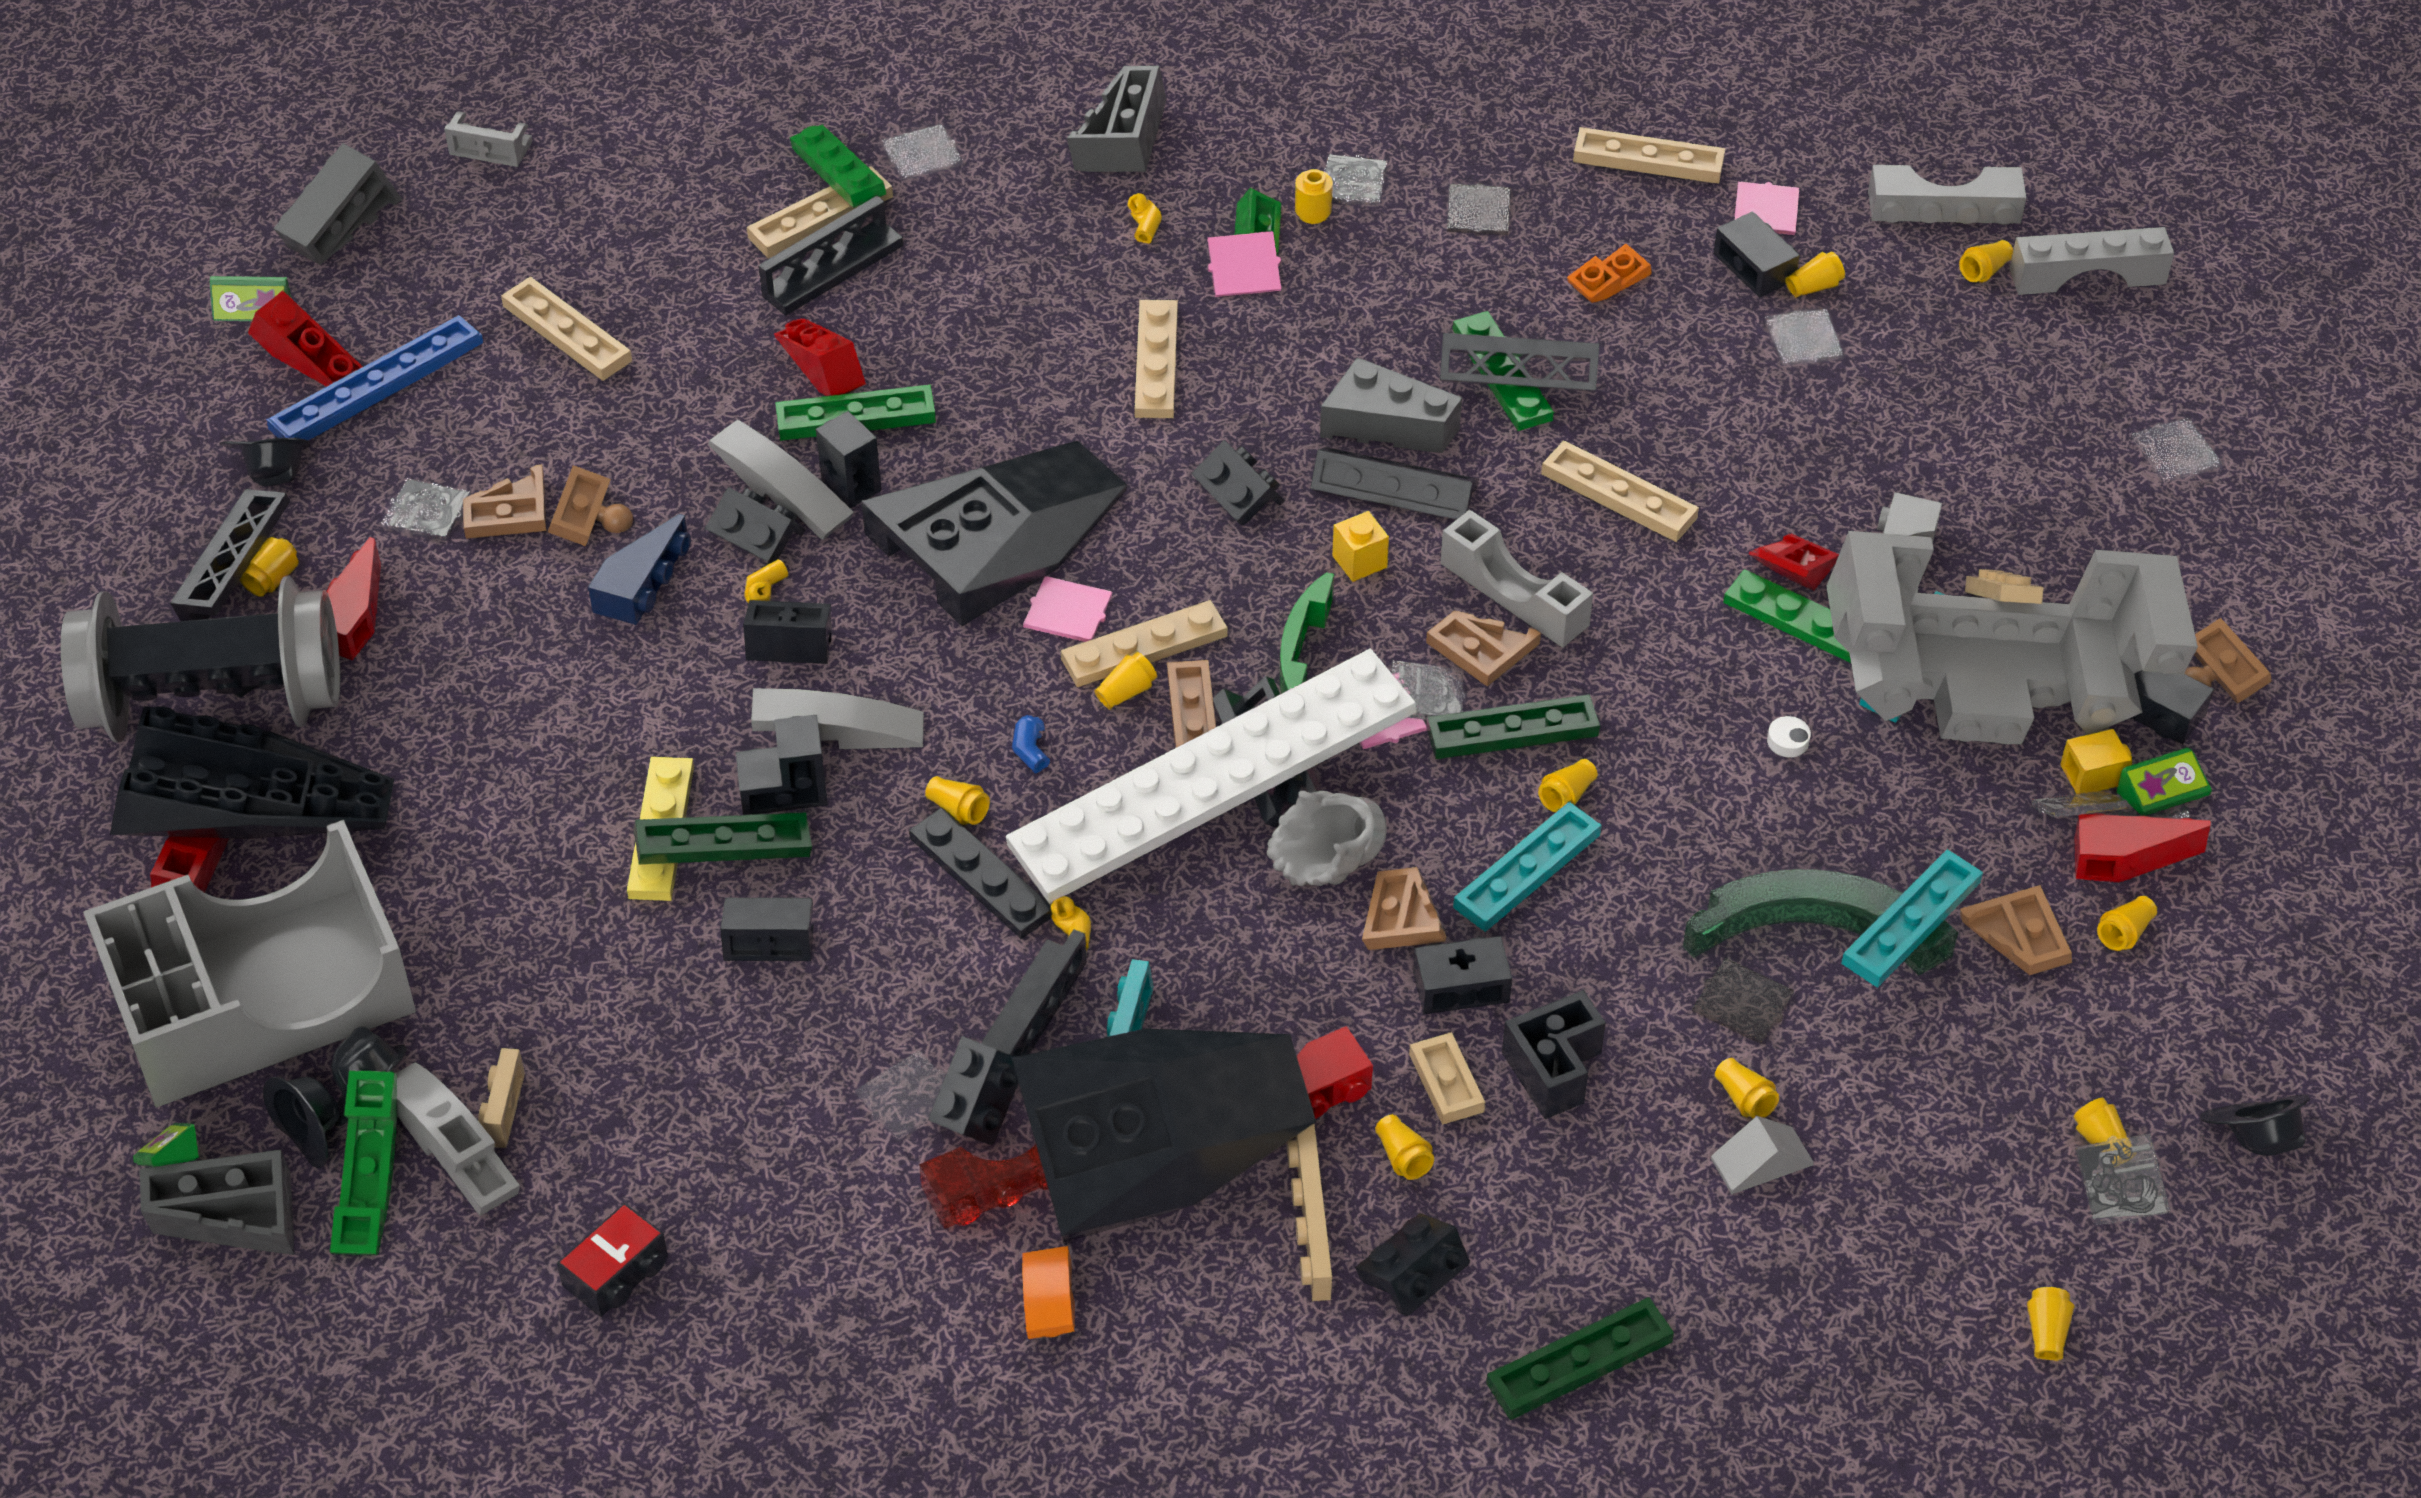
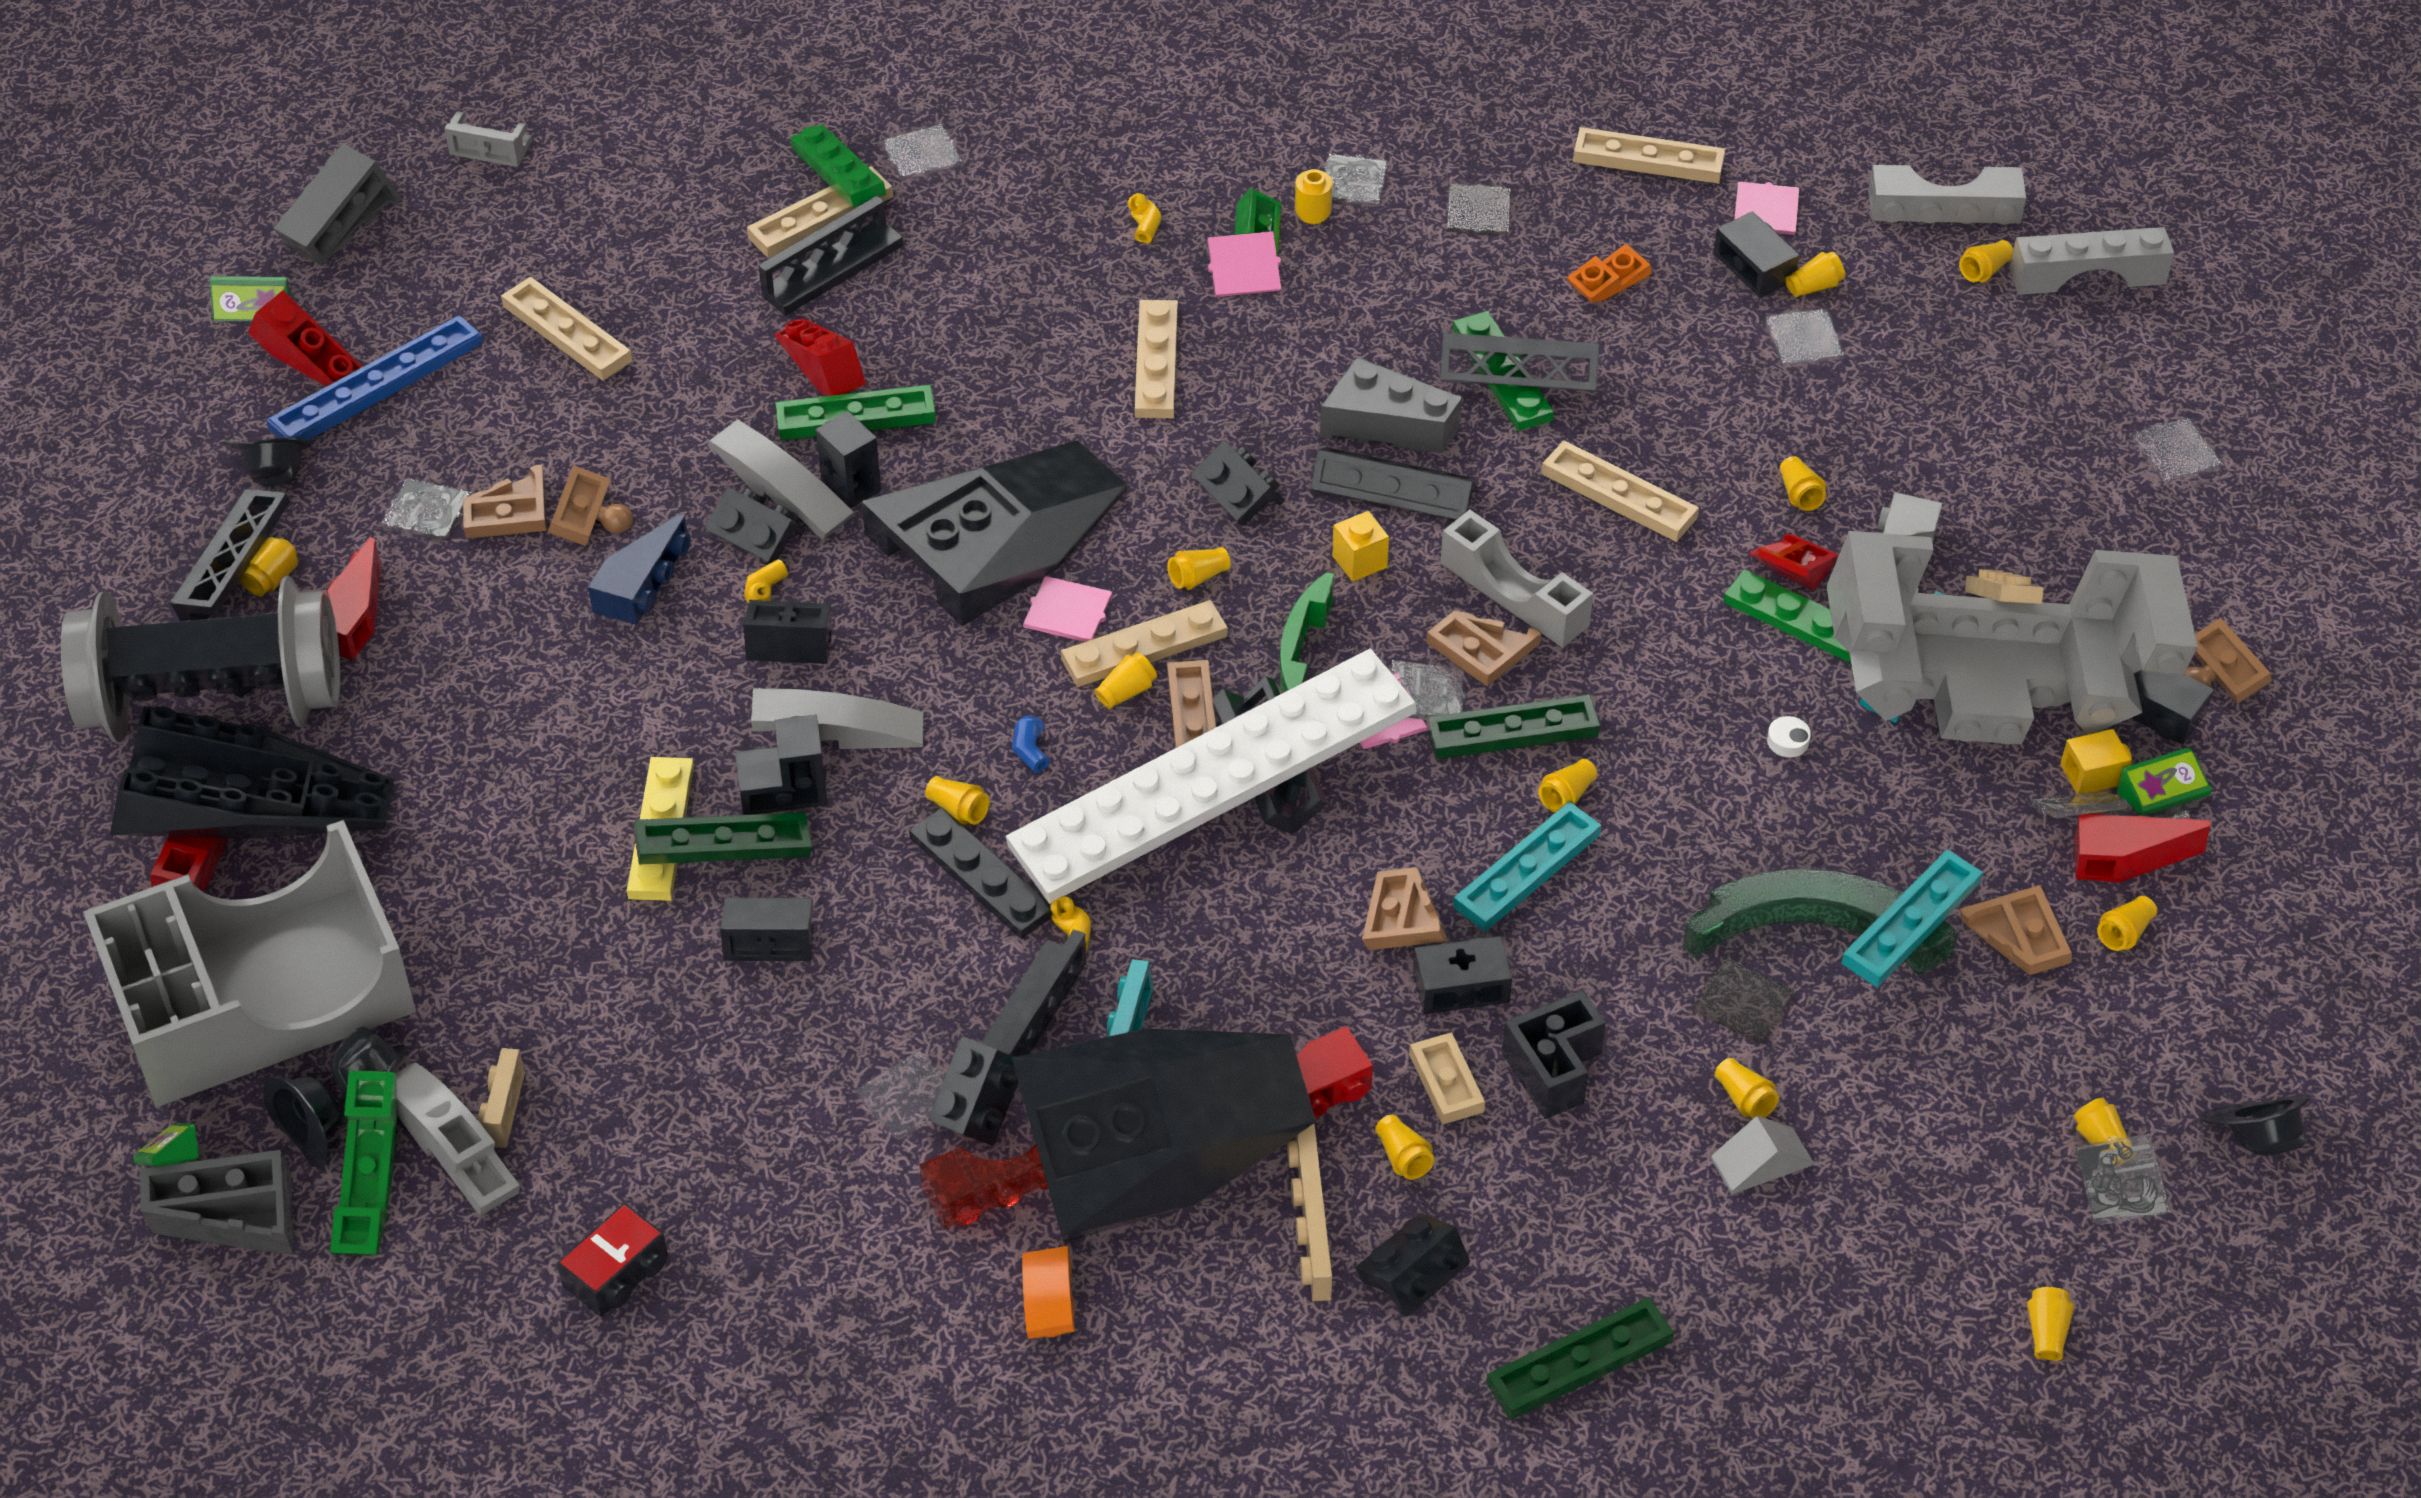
(1123, 126): dark grey wedge -> none
(1196, 566): none -> yellow cone
(1326, 837): light grey hair -> none
(1802, 484): none -> yellow cone

